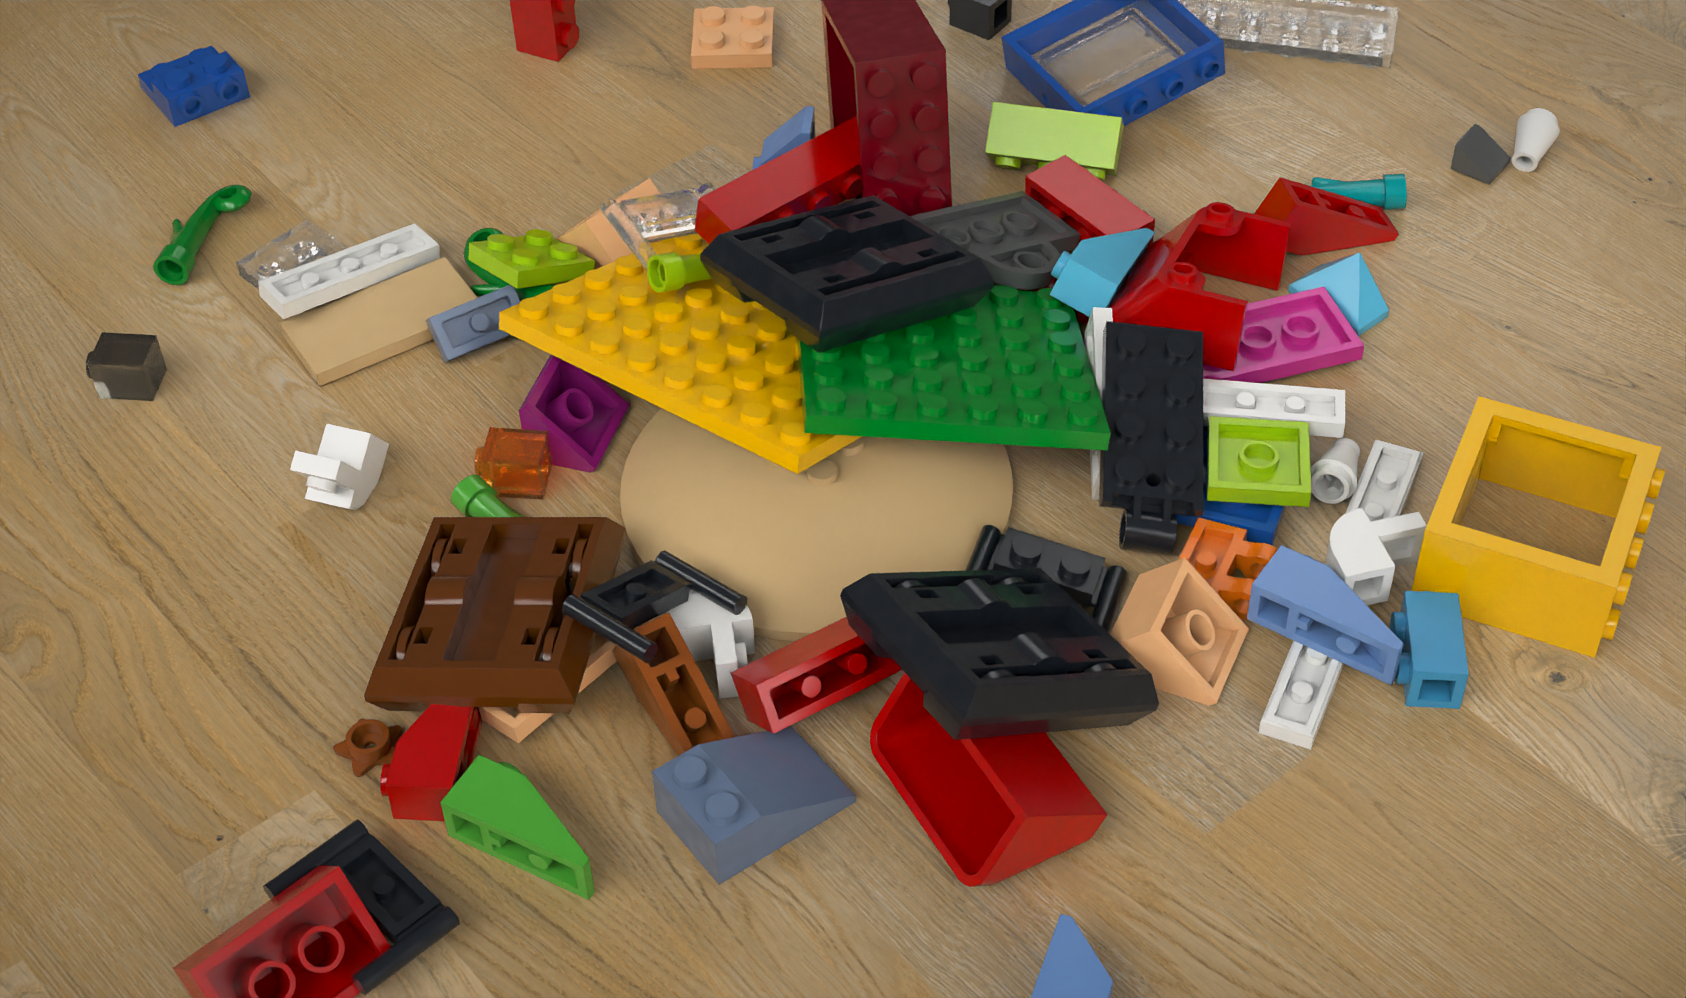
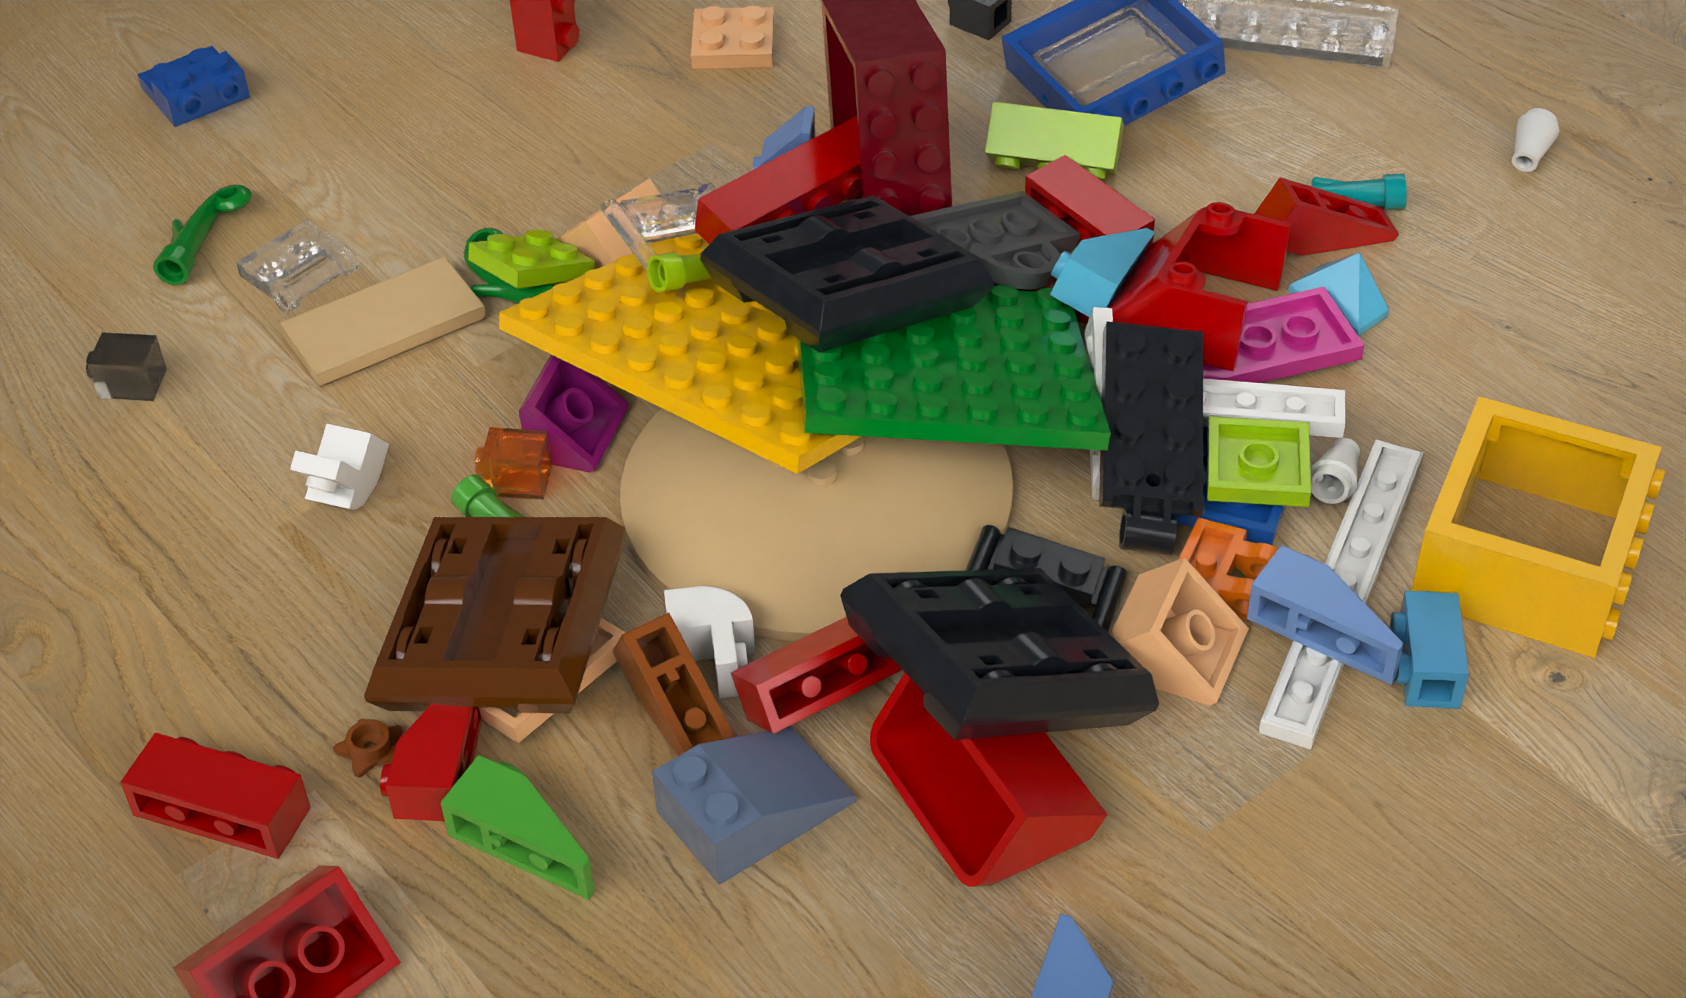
(216, 794): none -> red brick
(348, 271): white plate -> none
(389, 891): black plate -> none
(471, 323): sand blue plate -> none
(642, 595): black plate -> none
(1368, 551): white brick -> none
(1479, 156): dark grey slope -> none

